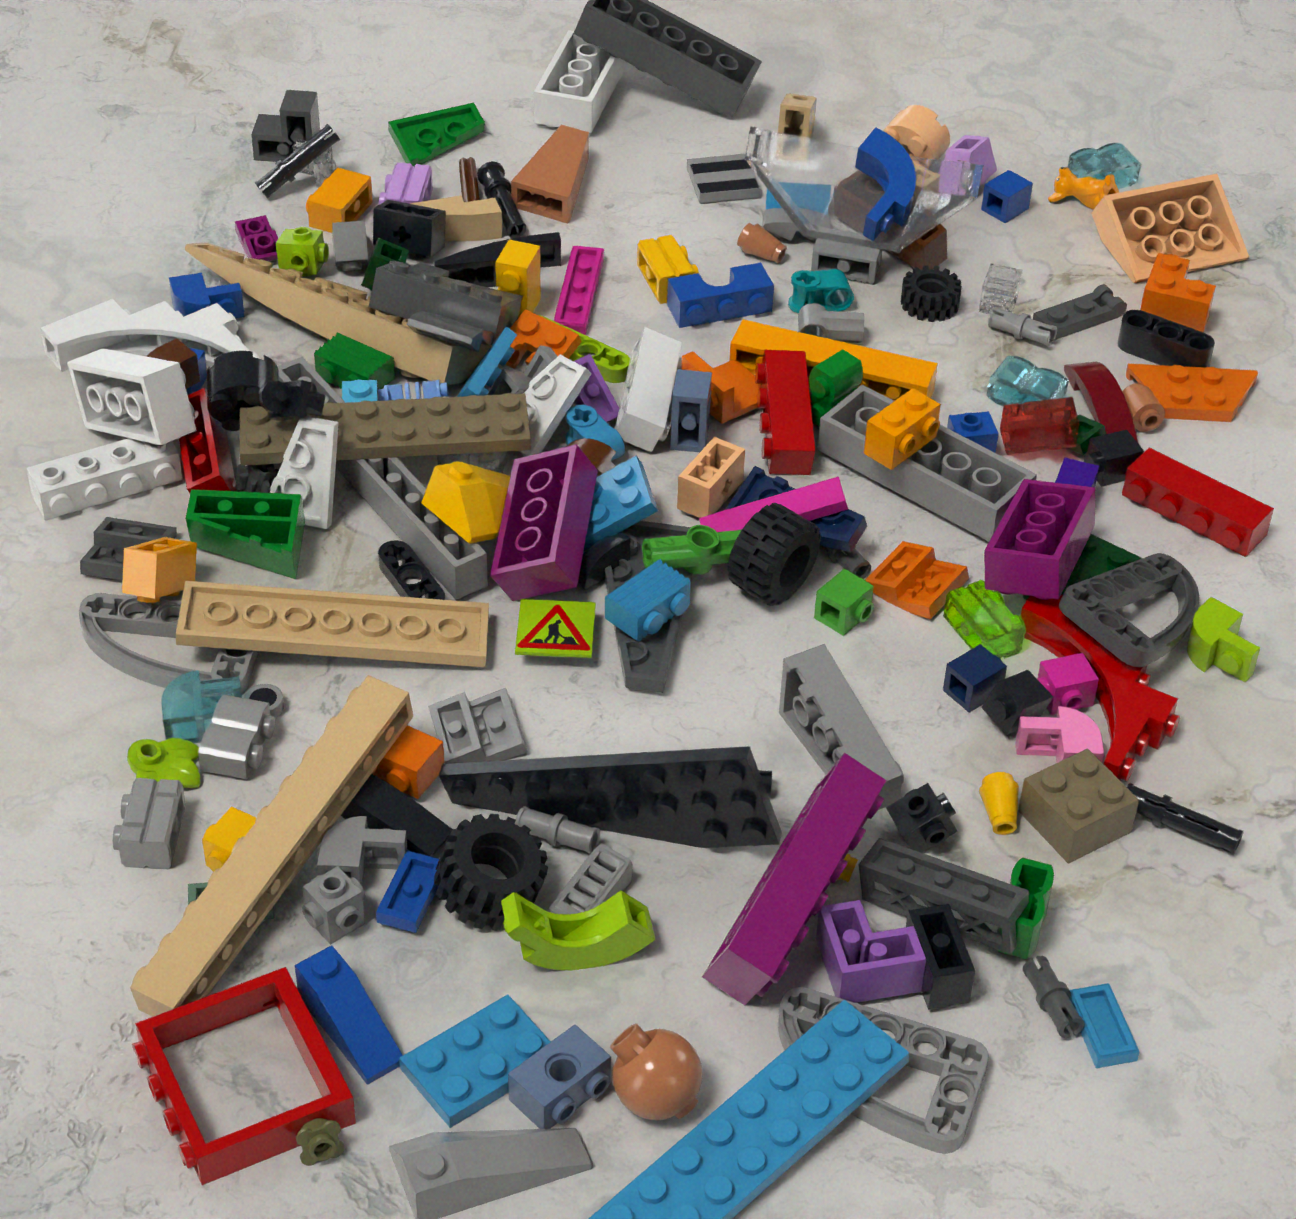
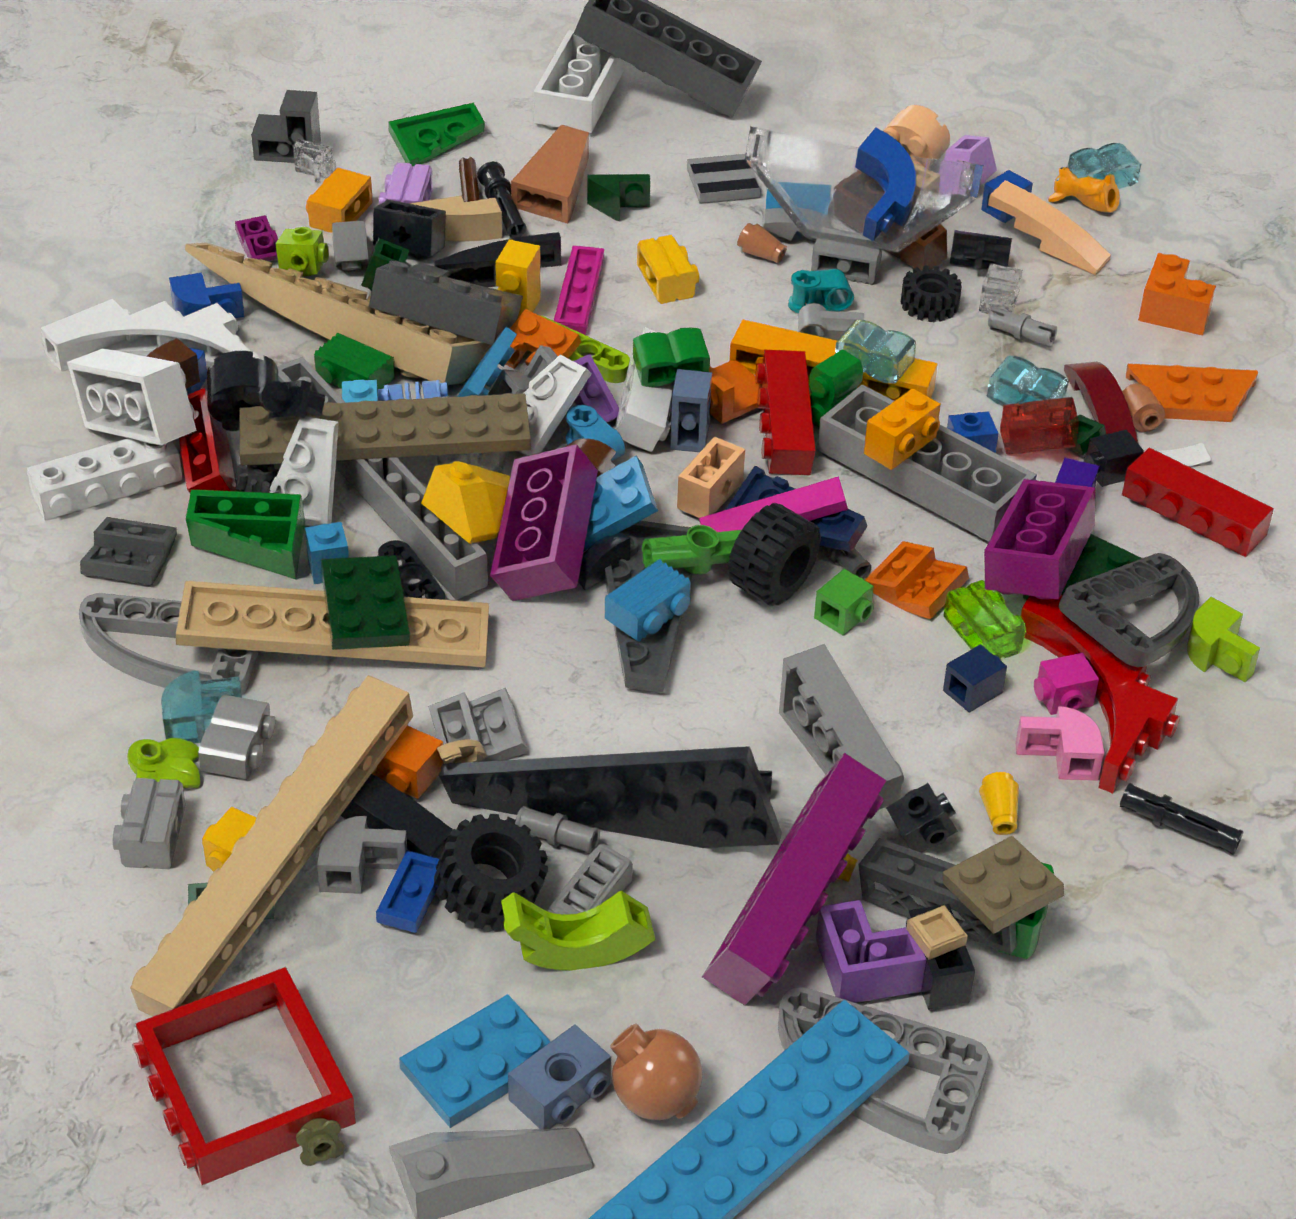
(158, 568): light orange brick -> none
(269, 694): tile -> none
(298, 160): black pin -> none
(324, 542): none -> dark azure brick
(334, 904): light grey brick -> none
(347, 1014): blue slope -> none
(364, 602): none -> dark green plate
(450, 330): dark grey slope -> none
(462, 751): none -> tan tile
(555, 628): lime piece -> none
(616, 191): none -> dark green slope
(661, 354): none -> green brick
(699, 303): blue arch -> none
(797, 115): tan torso -> none
(881, 352): none -> clear light blue brick
(936, 932): none -> tan tile
(979, 250): none -> black hips
(1003, 884): none -> dark tan plate
(1015, 698): black brick -> none
(1053, 996): dark grey pin -> none
(1057, 232): none -> light nougat slope
(1078, 805): dark tan brick -> none
(1083, 312): dark grey plate -> none
(1104, 1027): dark azure tile -> none
(1164, 341): black beam -> none
(1171, 218): light nougat slope -> none
(1189, 455): none -> white sticker

